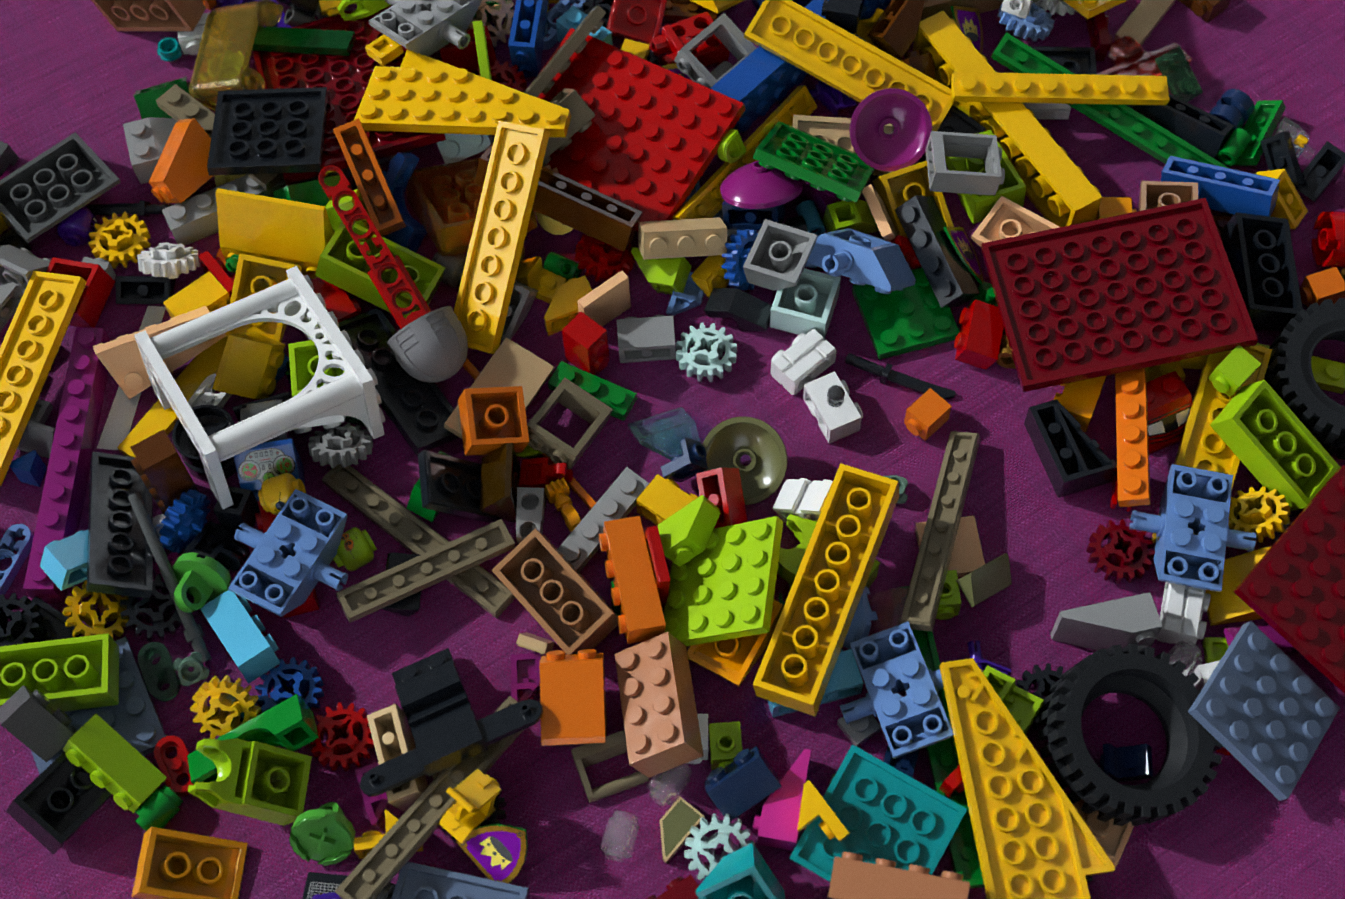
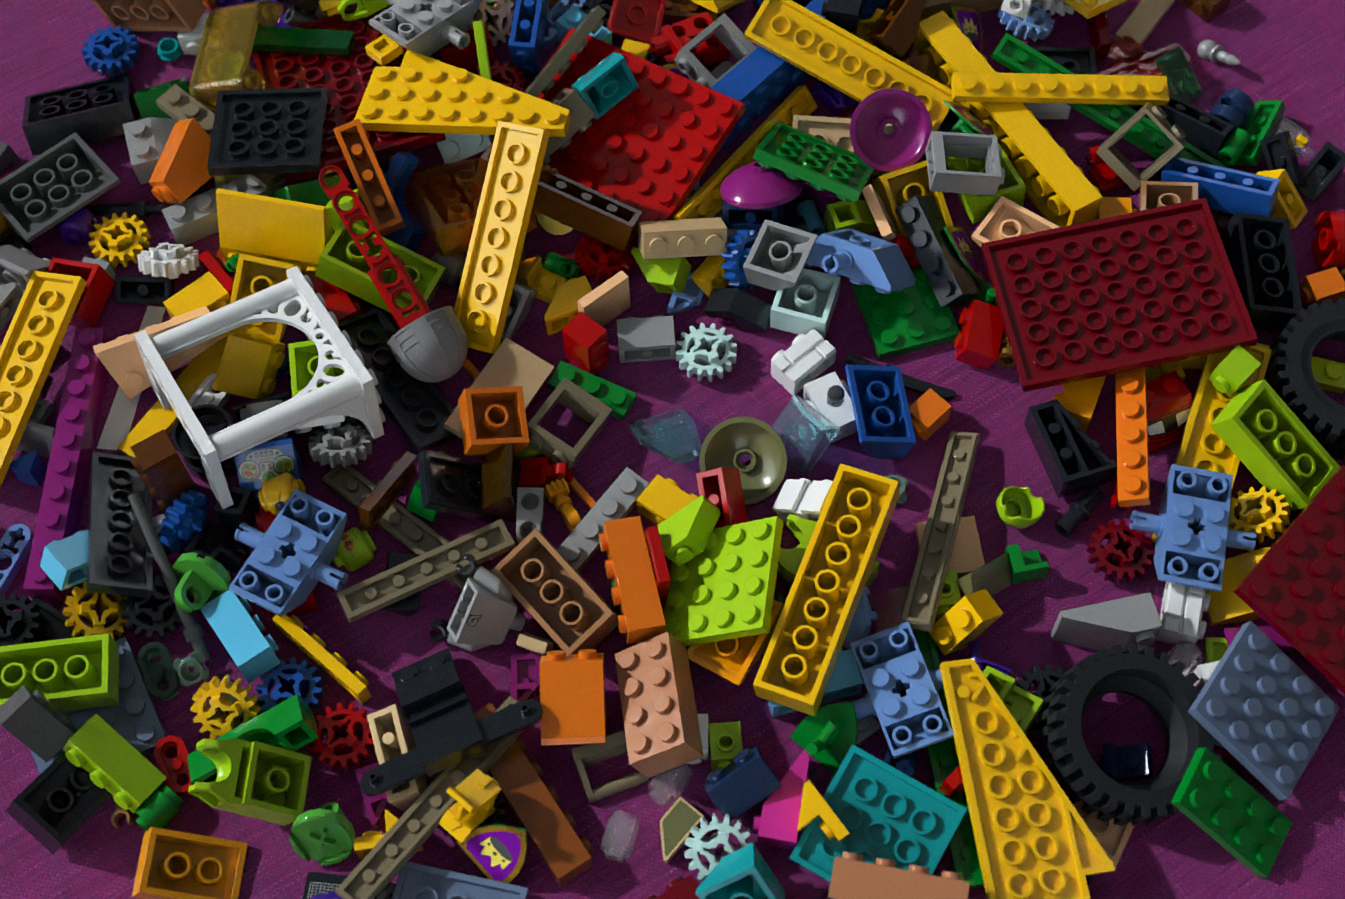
(90, 109): none -> black slope
(110, 50): none -> blue gear
(118, 813): none -> medium nougat hand
(332, 664): none -> yellow plate
(387, 491): none -> reddish brown plate
(482, 612): none -> light grey torso
(538, 811): none -> dark orange brick
(606, 84): none -> teal slope
(688, 464): dark blue bracket -> none
(731, 147): lime tile -> none
(804, 433): none -> clear light blue slope
(828, 734): none -> green shield
(881, 410): none -> blue slope
(965, 621): none -> yellow brick
(967, 117): none -> shield
(1019, 507): none -> lime hair
(1026, 565): none -> green panel
(1079, 511): none -> black axle
(1101, 174): none -> red plate
(1122, 166): none -> dark tan window
(1211, 51): none -> light grey bar
(1232, 812): none -> green plate

